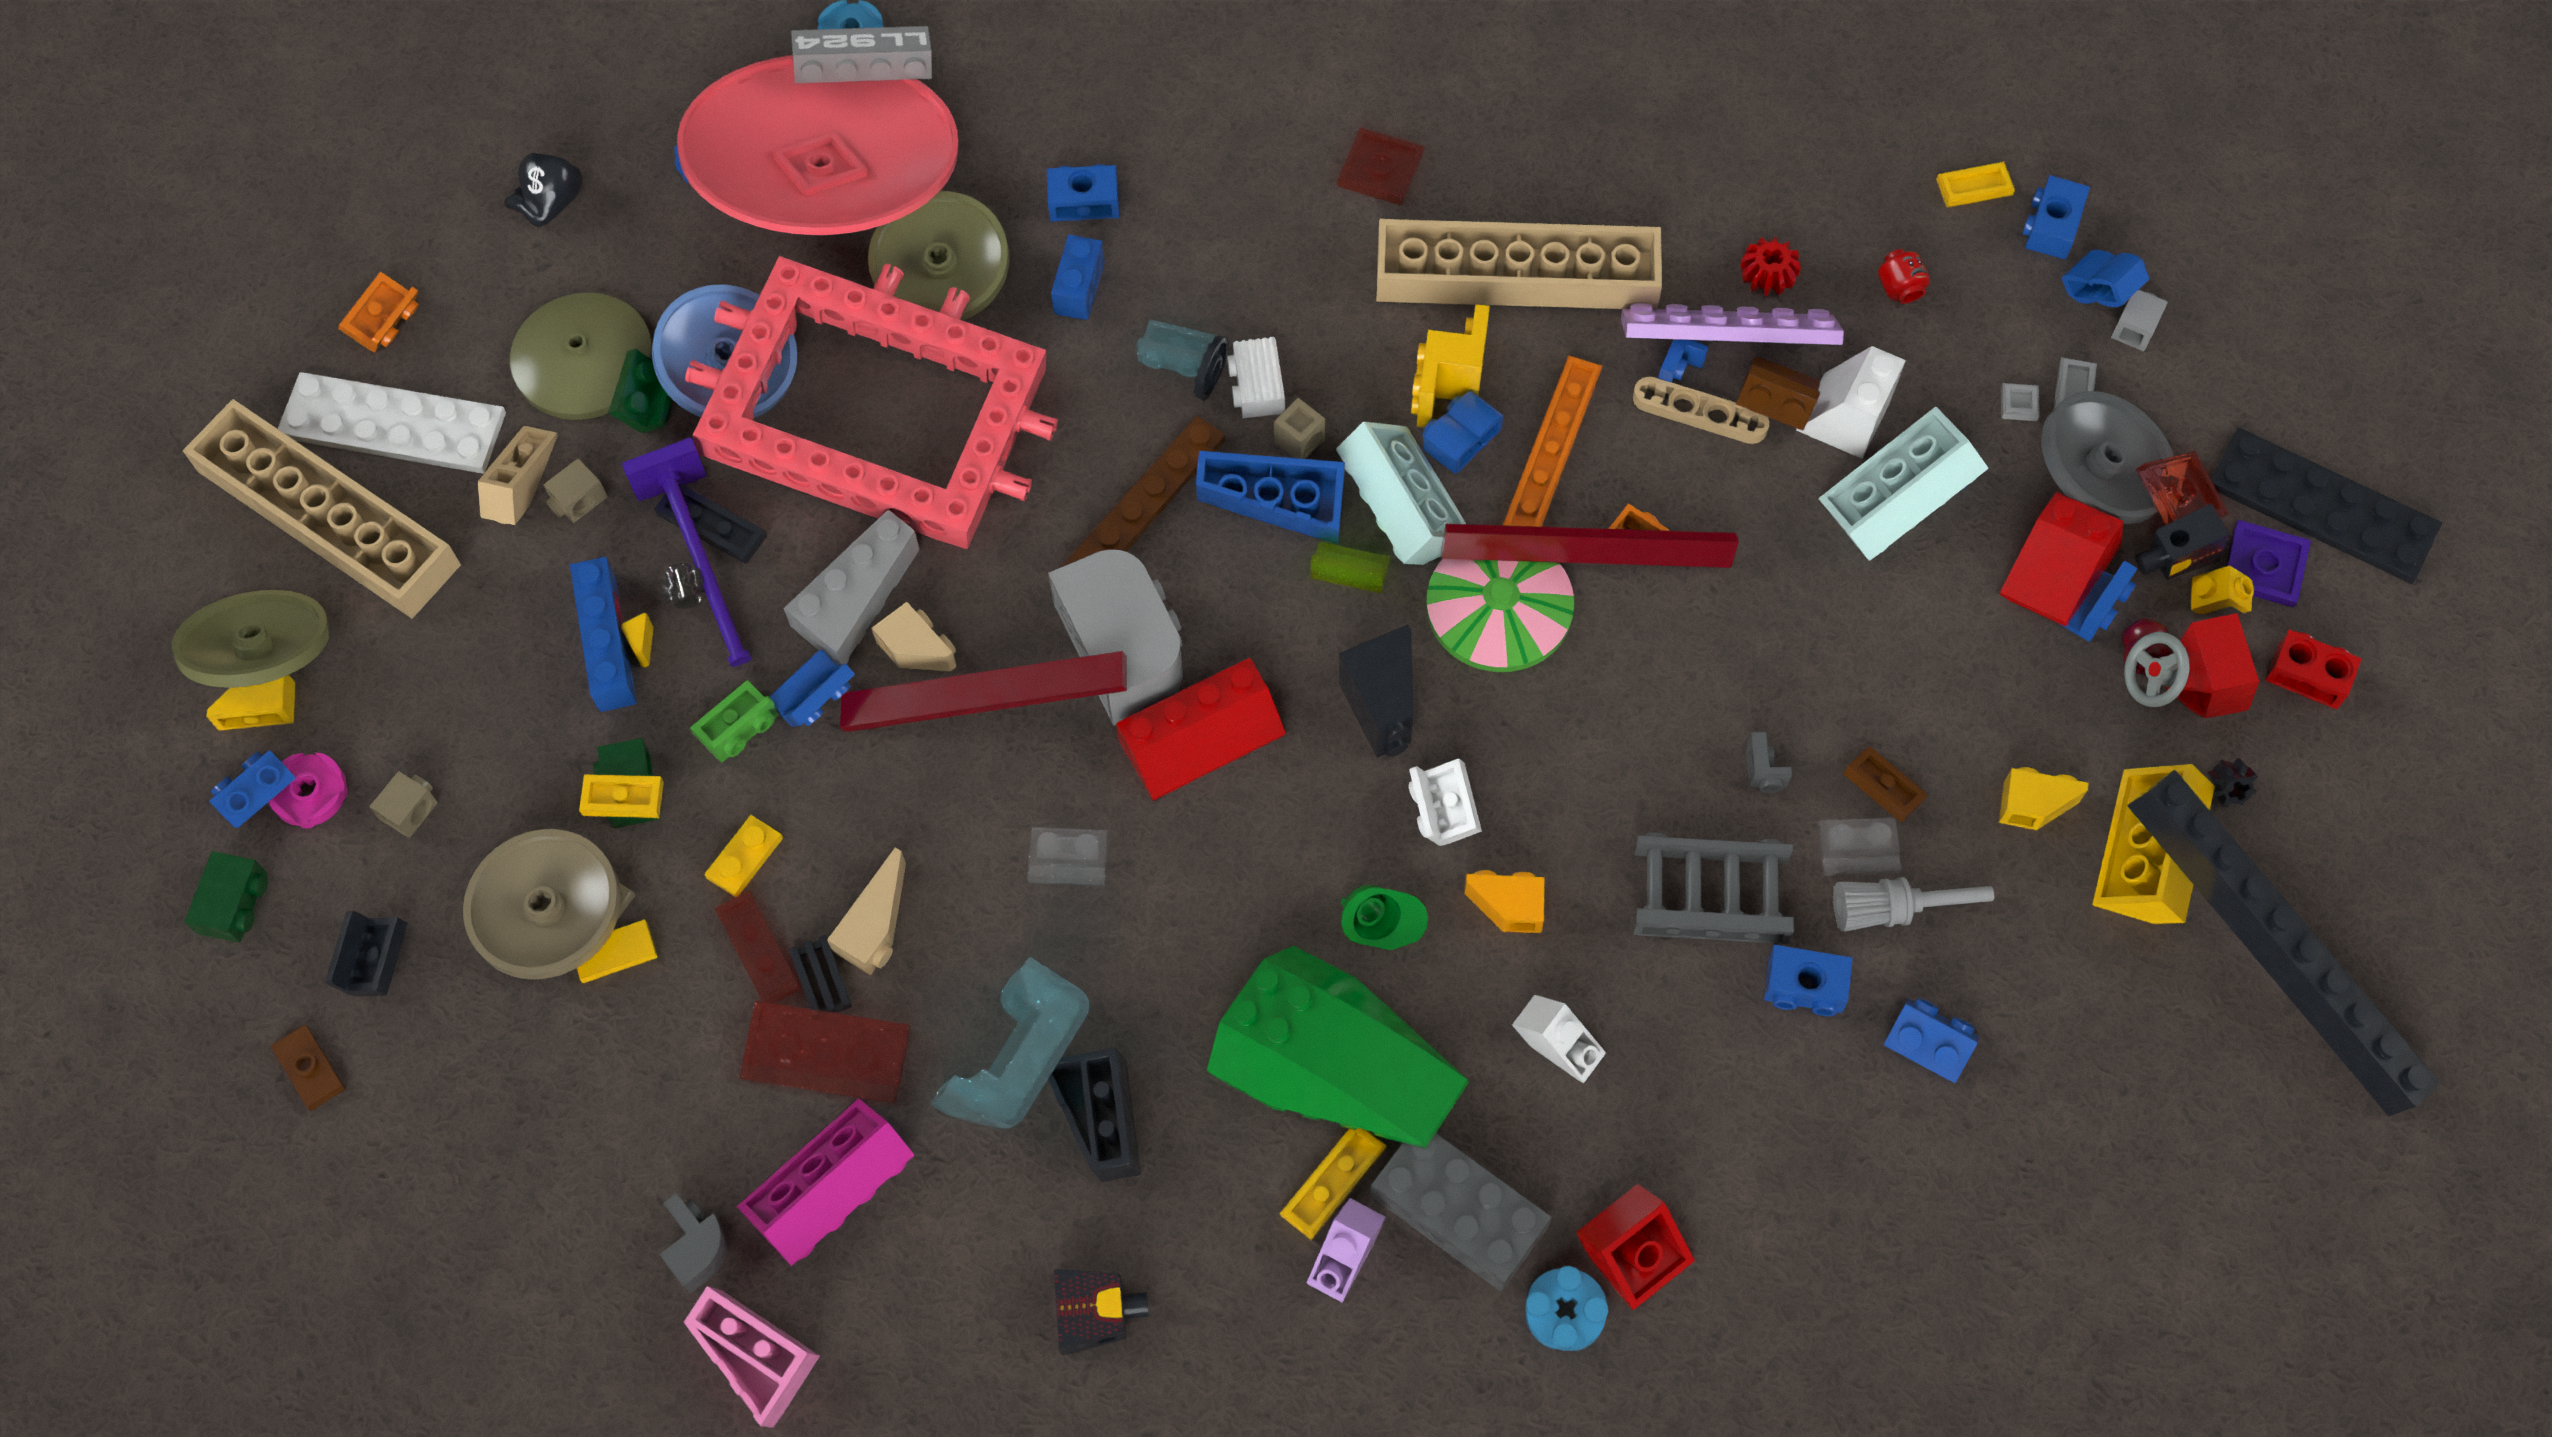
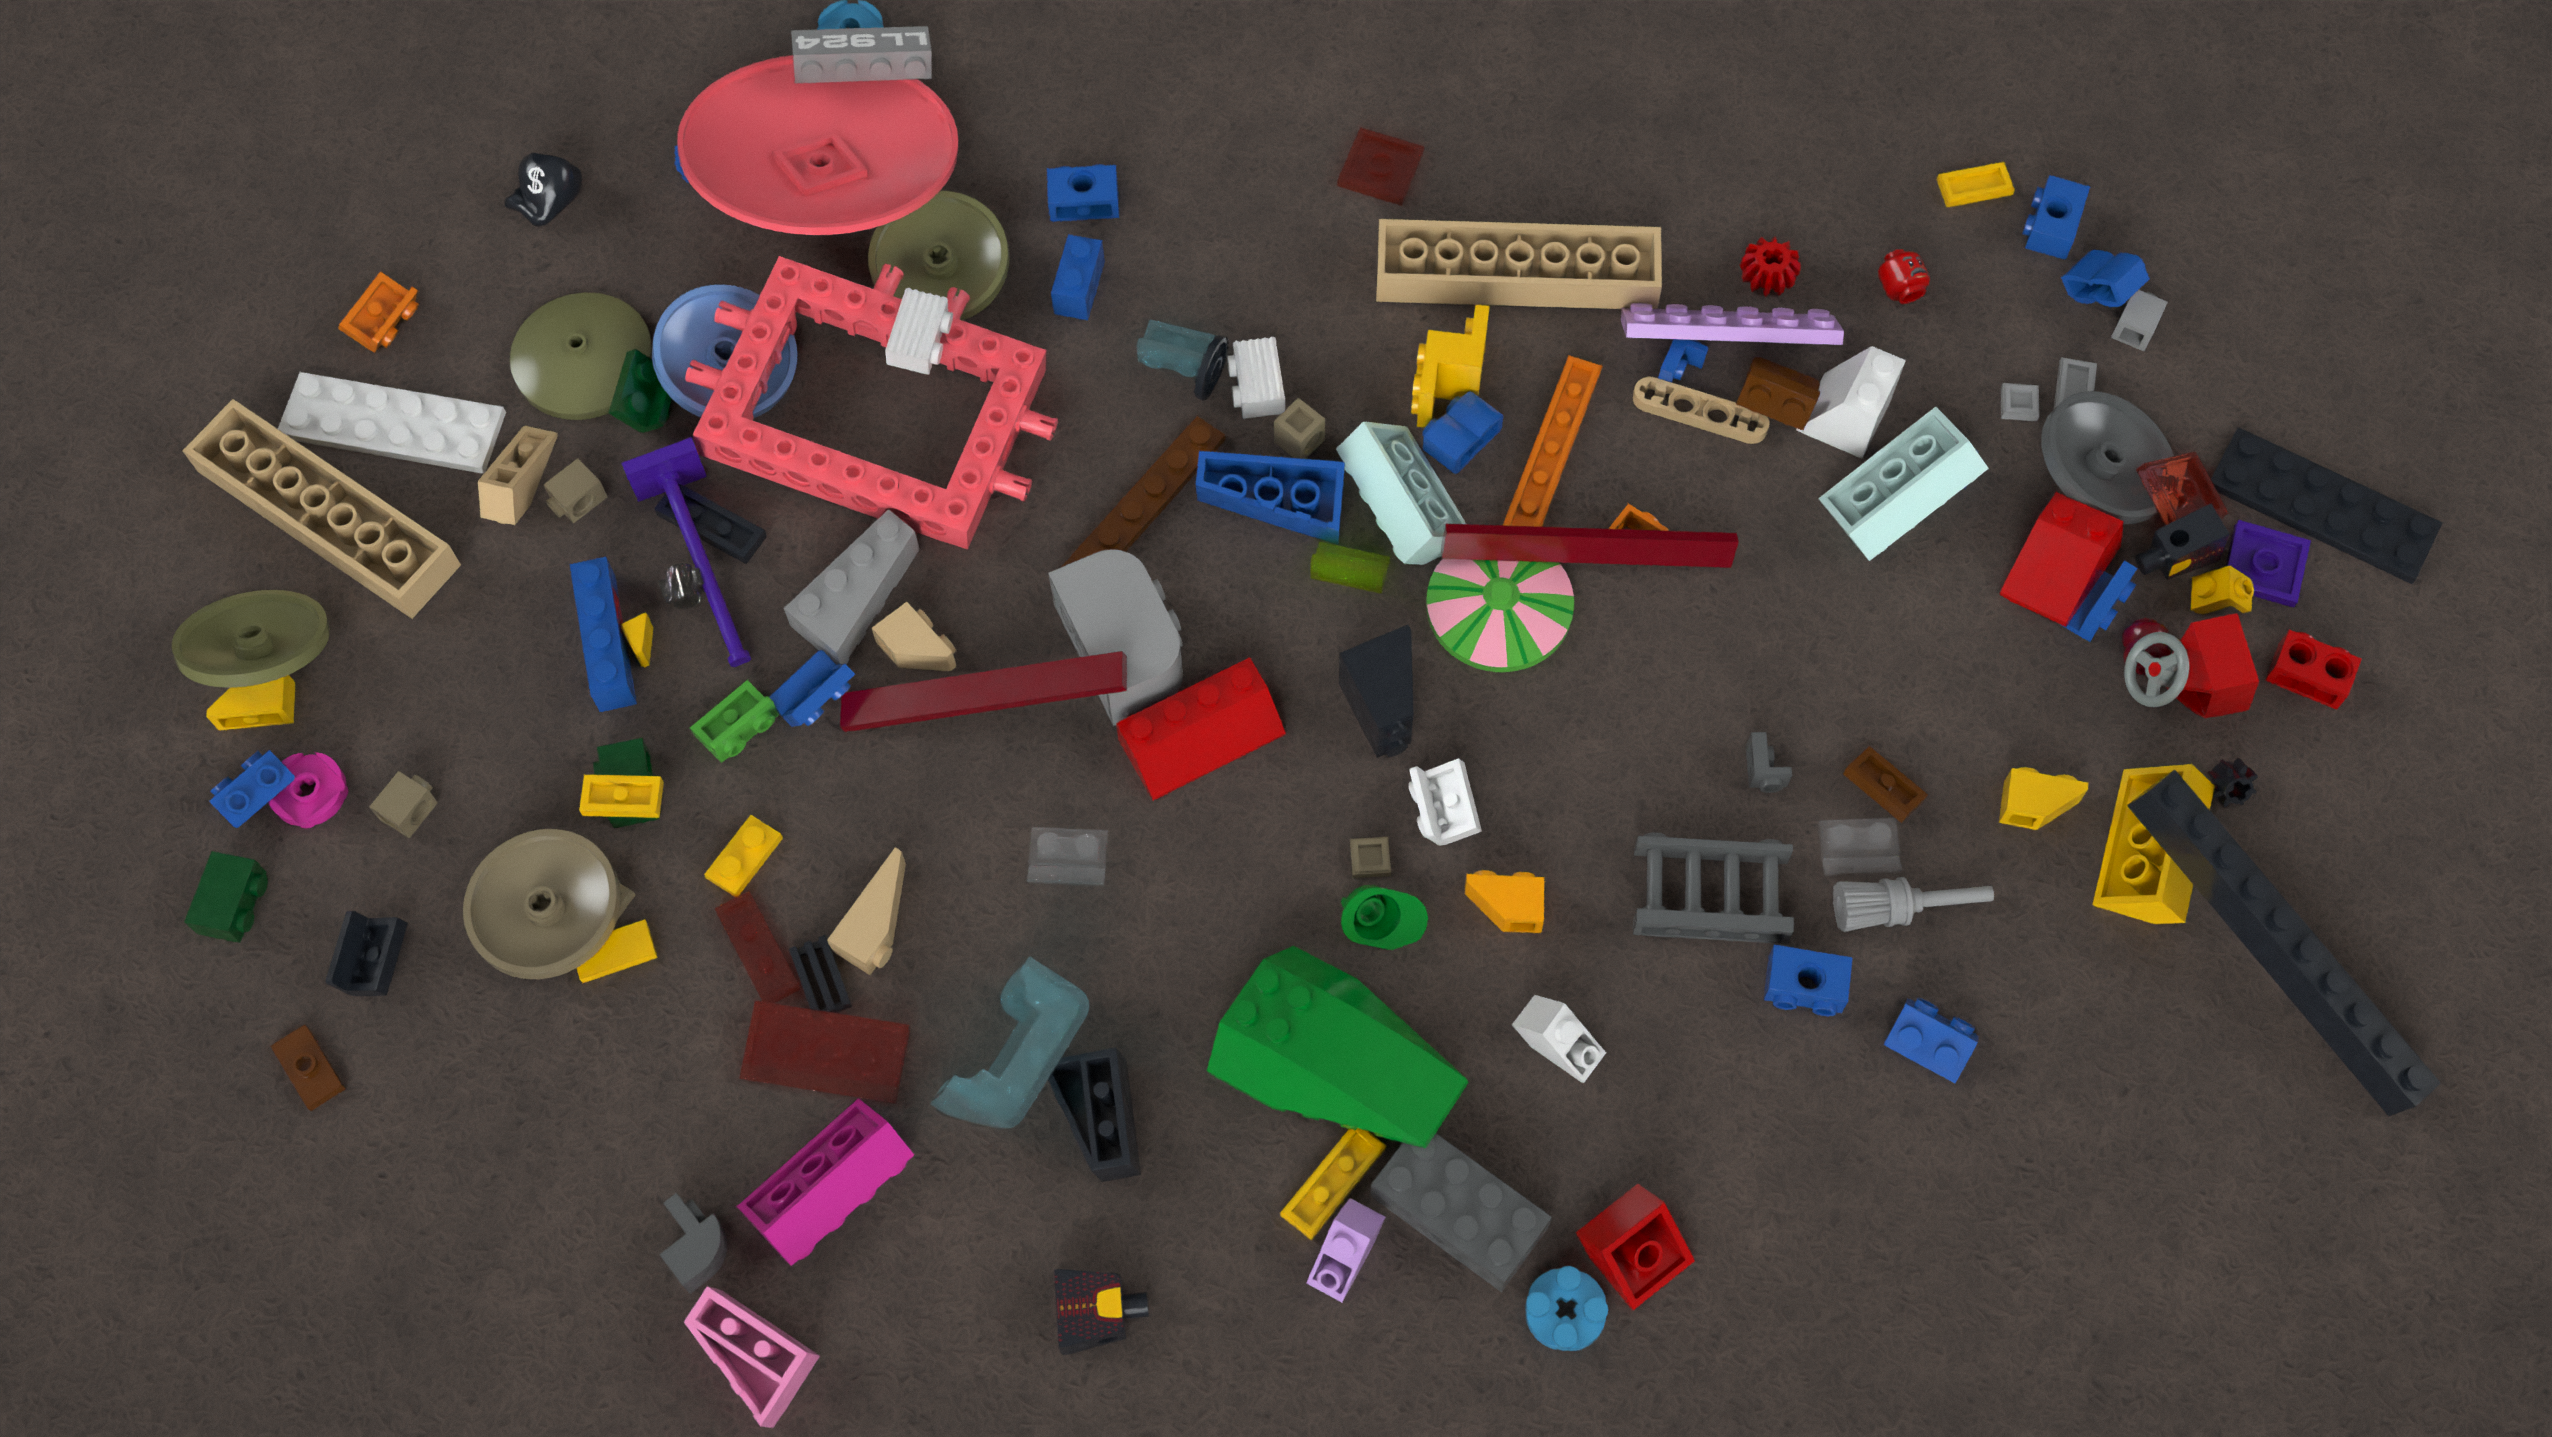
(917, 331): none -> white brick
(1370, 857): none -> dark tan tile

